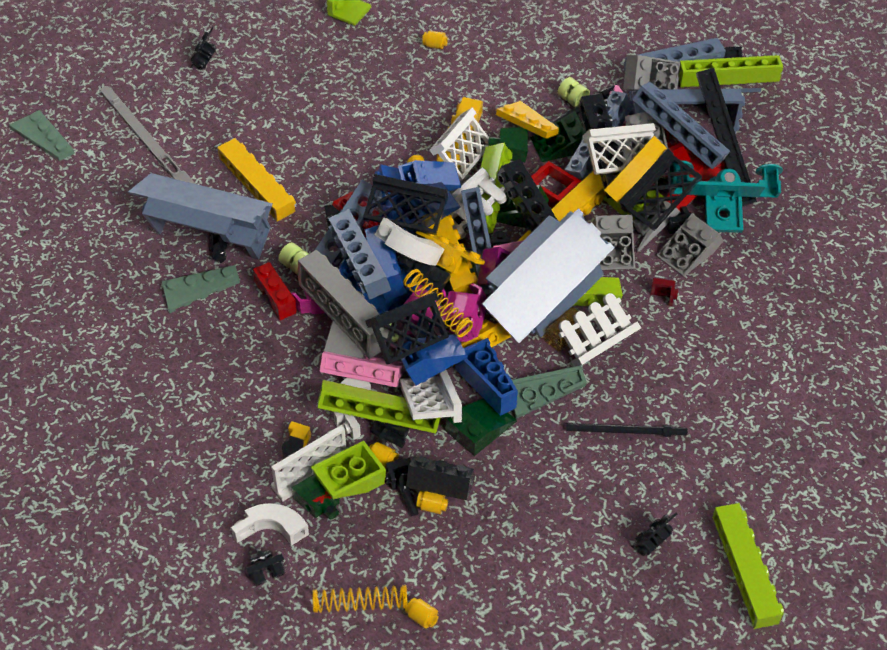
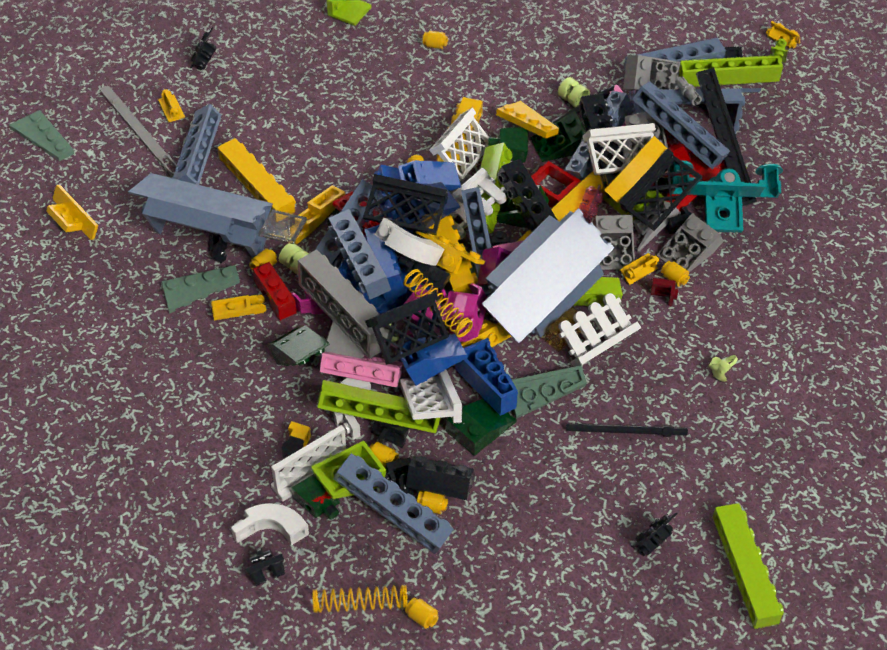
(70, 214): none -> yellow bracket
(170, 106): none -> yellow hinge
(197, 145): none -> sand blue brick
(238, 306): none -> yellow hinge
(263, 257): none -> yellow brick
(282, 226): none -> clear slope
(297, 346): none -> slope
(318, 210): none -> yellow slope
(396, 514): none -> sand blue brick
(593, 197): none -> clear pink hinge
(640, 268): none -> yellow hinge
(675, 272): none -> yellow brick
(688, 90): none -> light grey pin
(720, 367): none -> yellowish green piece
(778, 30): none -> yellow hinge
(779, 49): none -> lime hinge

